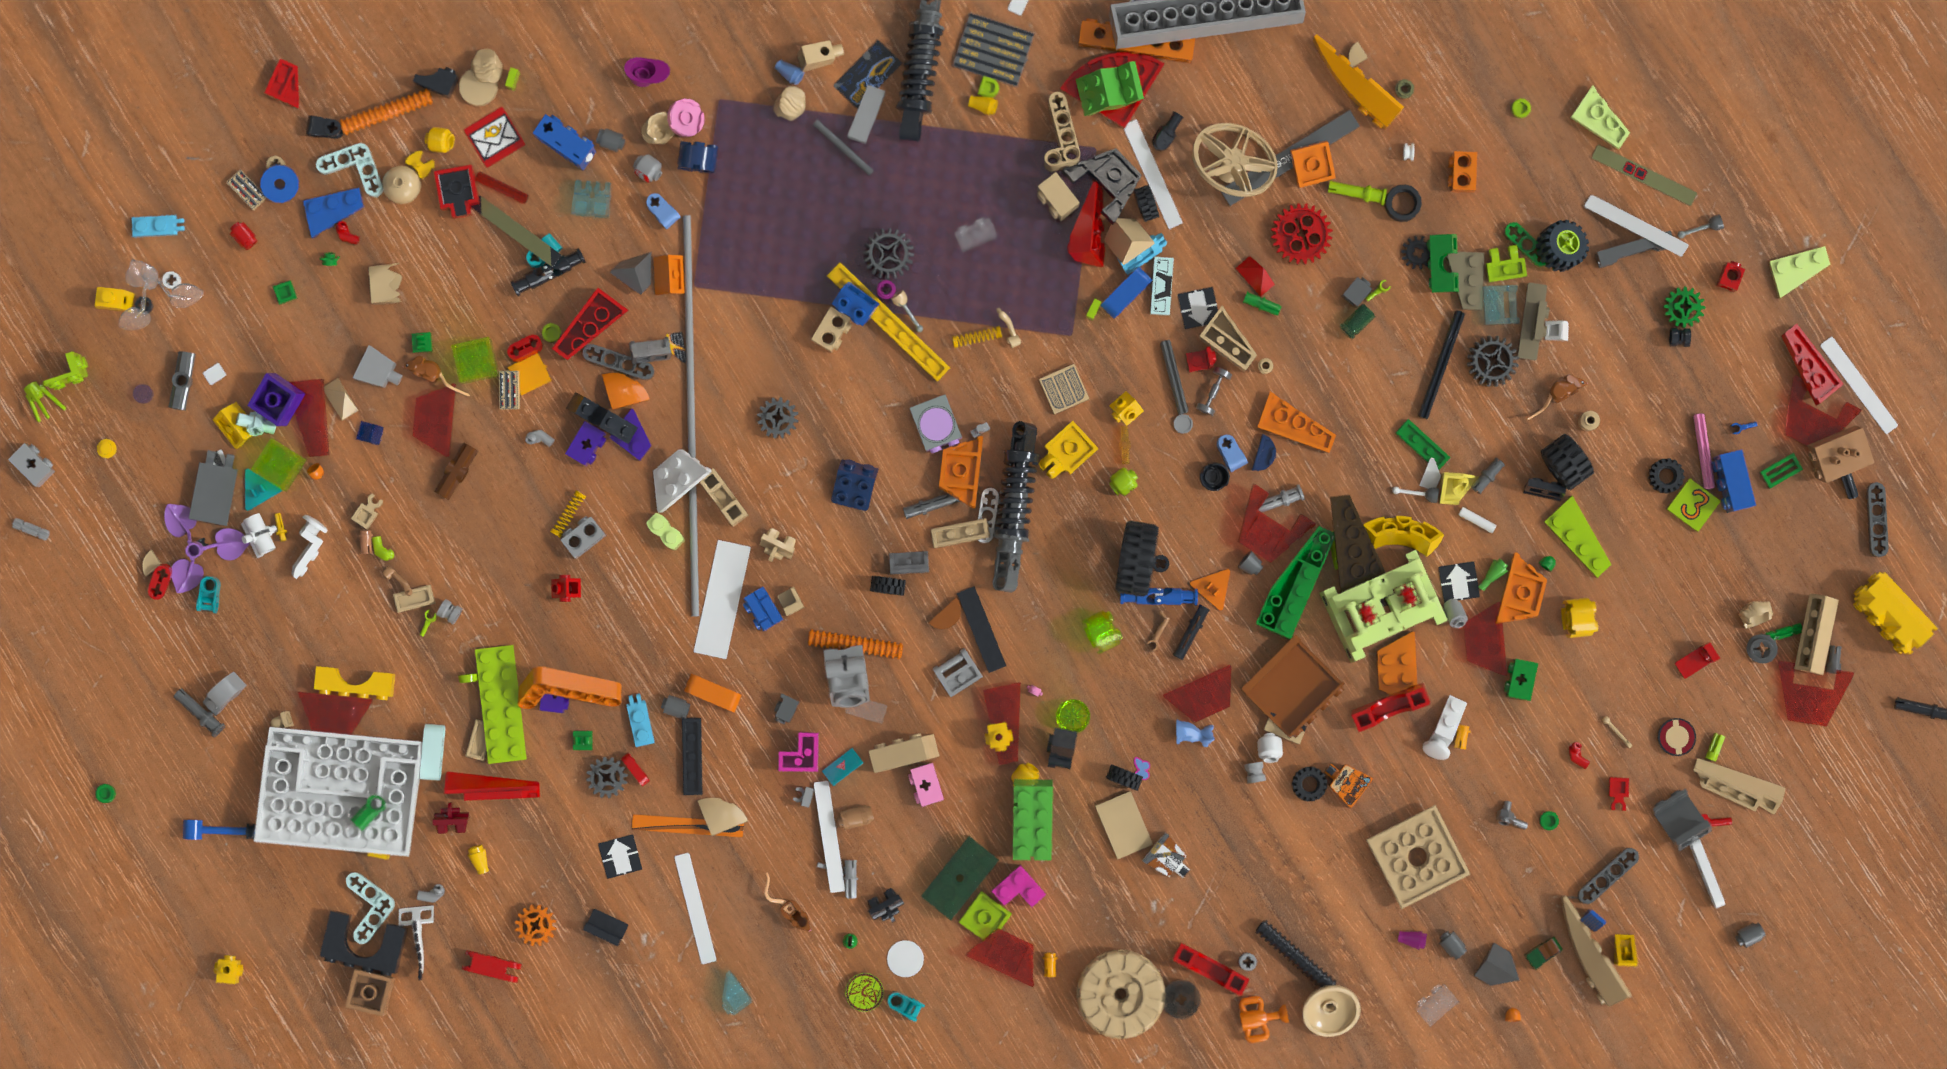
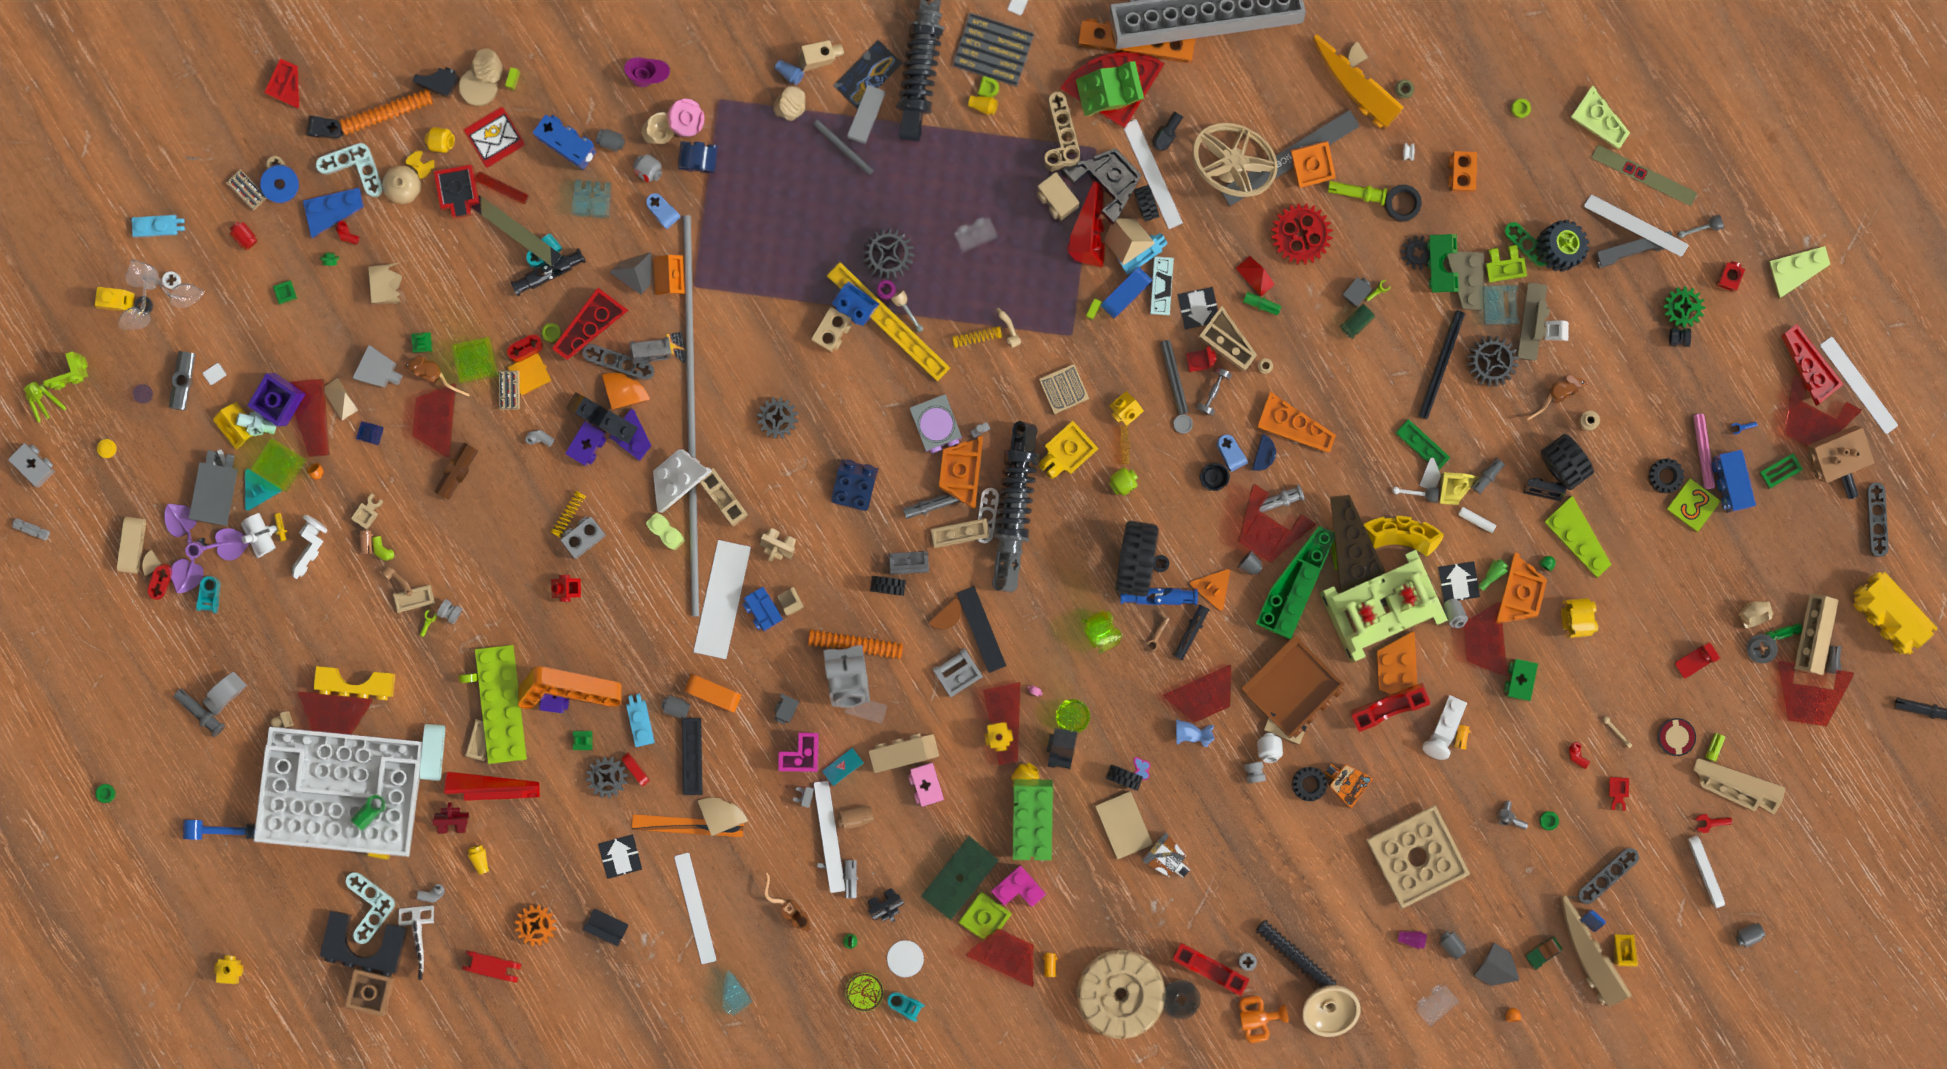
(131, 545): none -> tan beam
(1681, 819): dark grey panel -> none

